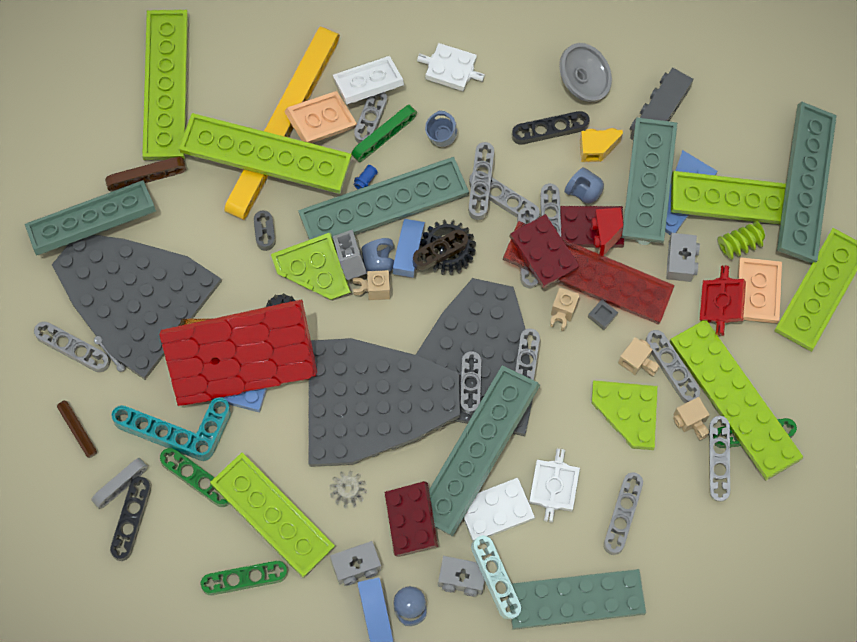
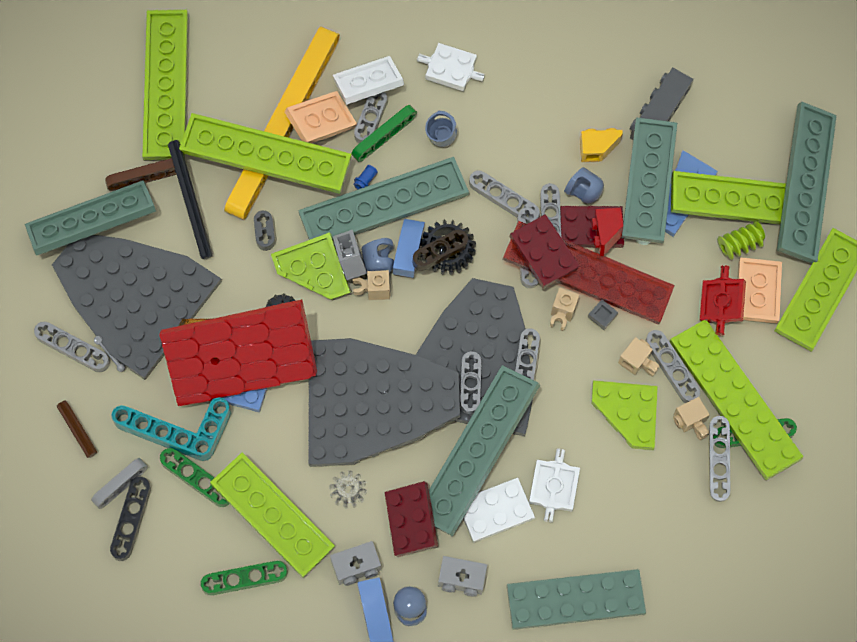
(190, 200): none -> black axle
(478, 180): light grey beam -> none
(499, 576): light aqua beam -> none
(551, 130): black beam -> none
(585, 72): light grey dish -> none
(626, 514): light grey beam -> none
(680, 246): light grey brick -> none

